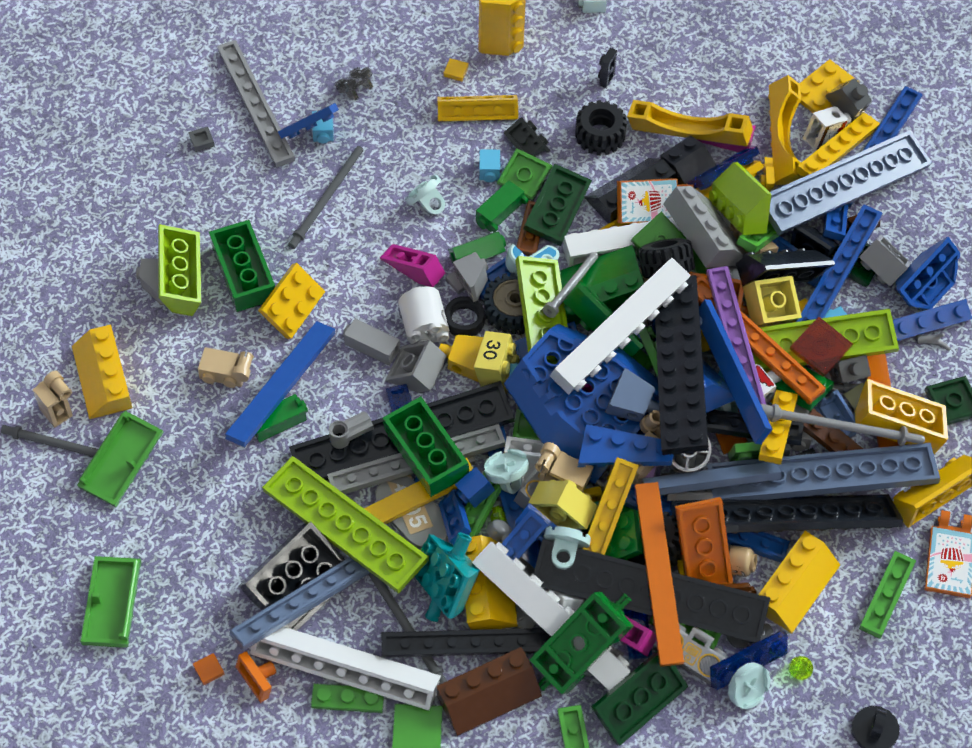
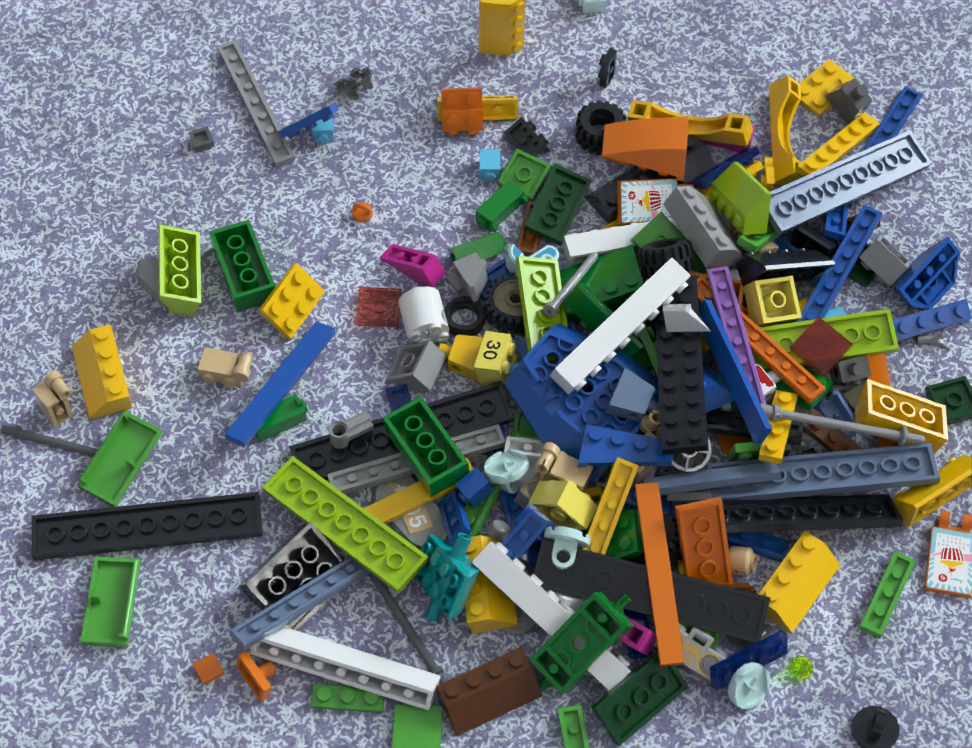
(146, 526): none -> black plate
(299, 234): dark grey bar -> none
(362, 212): none -> orange tile
(371, 341): light grey brick -> none
(378, 307): none -> clear red tile
(424, 193): light aqua tile -> none
(455, 69): yellow tile -> none
(461, 642): black plate -> none
(462, 110): none -> orange plate
(497, 513): clear neon green tile -> none
(649, 143): none -> orange wedge
(682, 319): none -> white slope
(826, 124): white torso -> none

